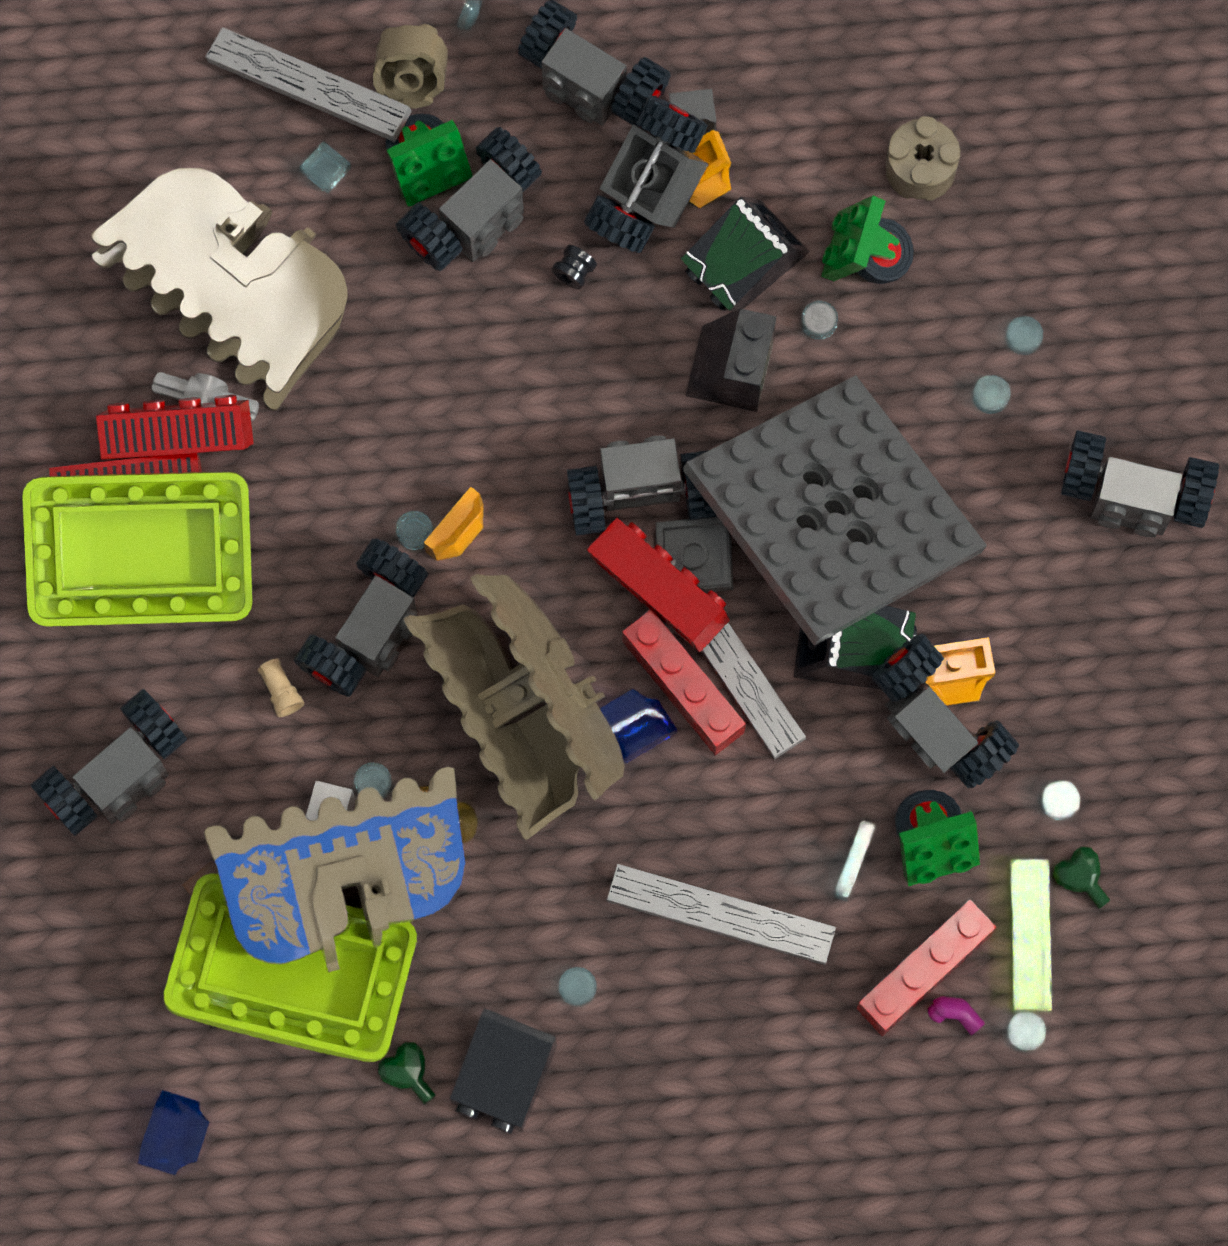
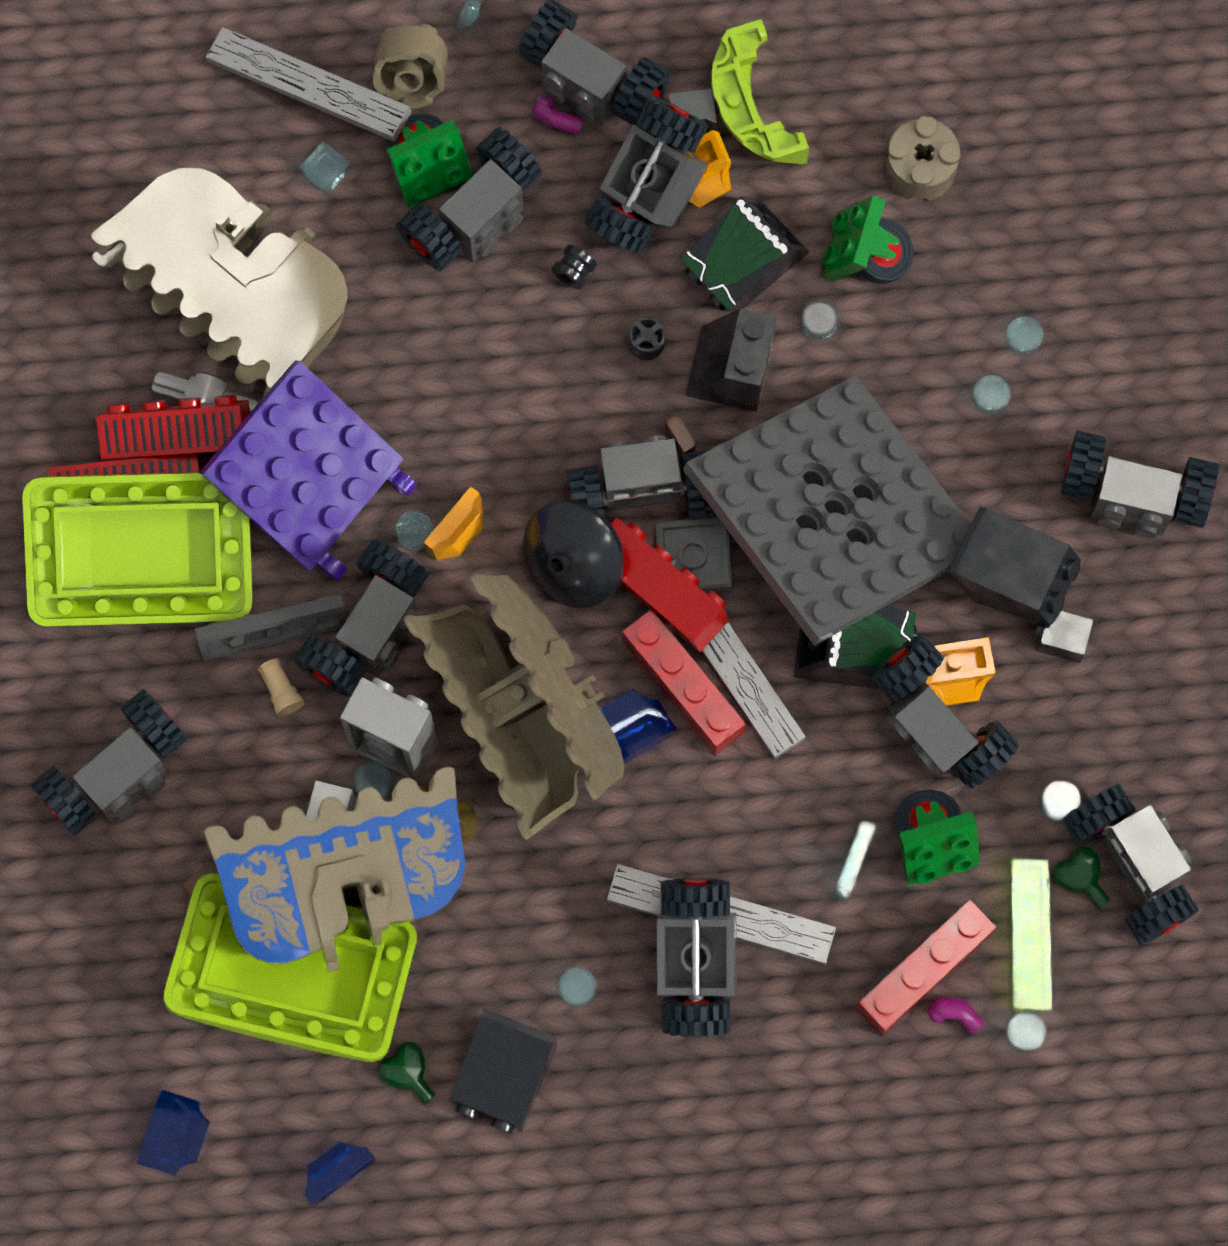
(271, 627): none -> dark grey plate
(304, 468): none -> dark purple plate
(334, 1170): none -> clear blue slope
(389, 728): none -> light grey brick
(556, 119): none -> magenta arm
(585, 546): none -> black dish
(648, 331): none -> black wheel
(676, 429): none -> reddish brown tile
(696, 956): none -> brick
(735, 103): none -> lime windscreen
(1014, 567): none -> black slope
(1065, 637): none -> brick
(1144, 857): none -> brick

